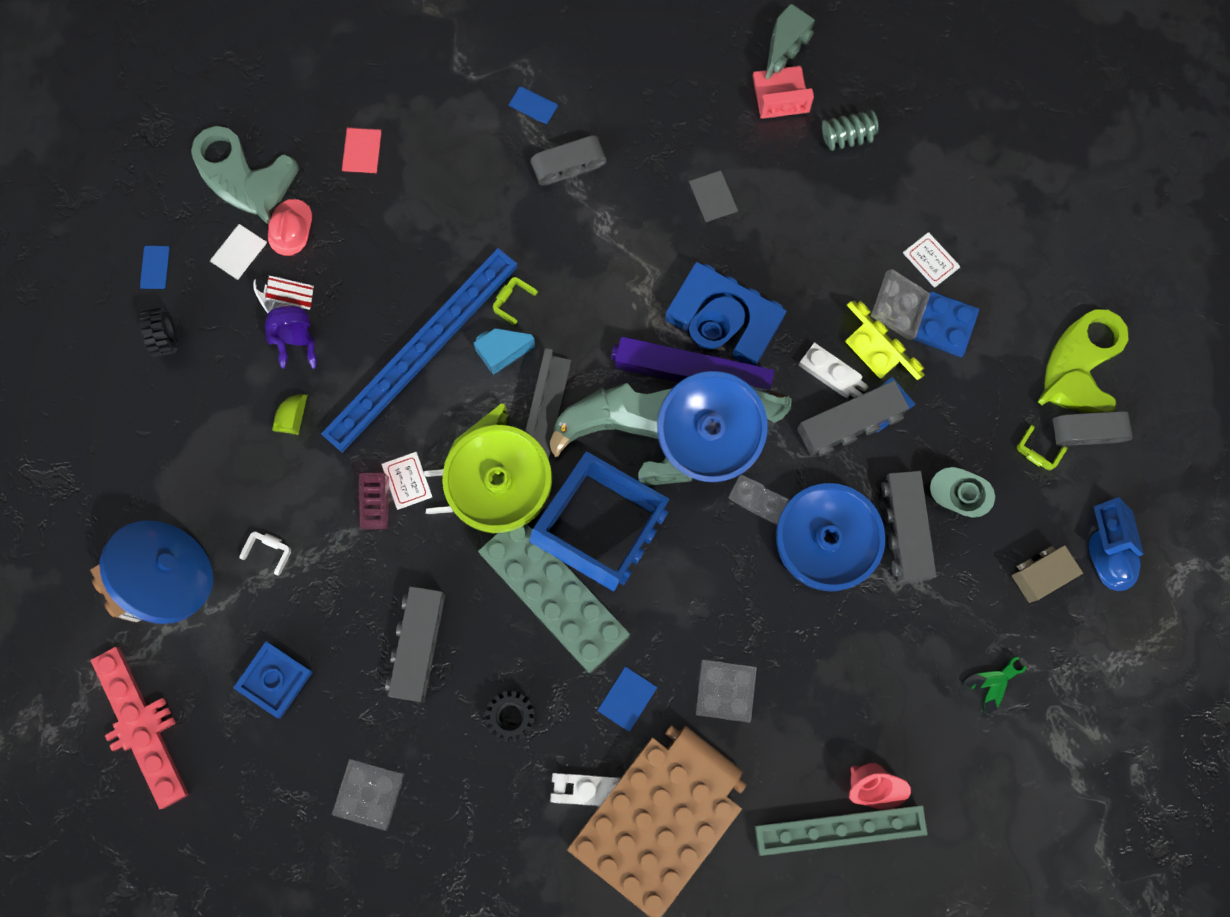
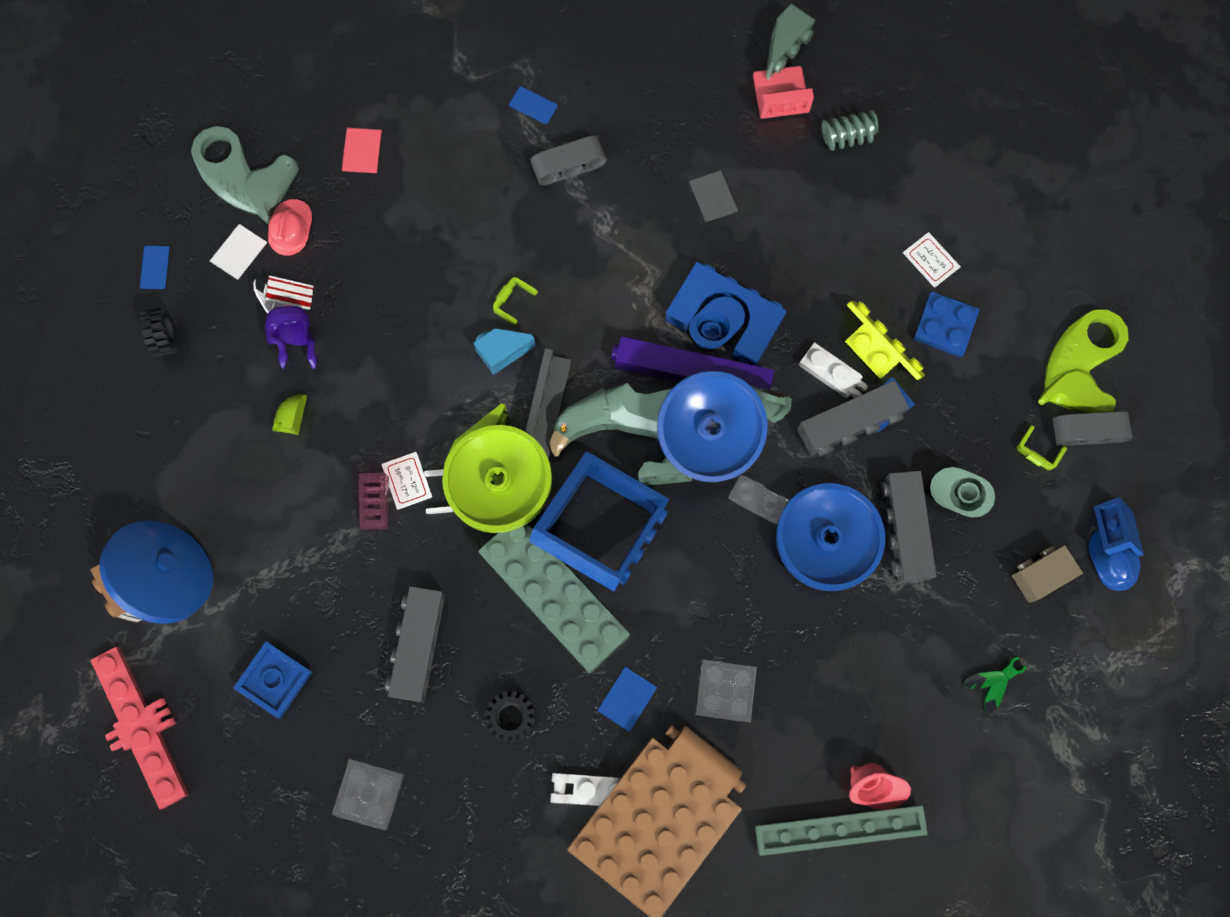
(271, 541): white piece -> none
(419, 350): blue plate -> none
(900, 304): clear plate -> none

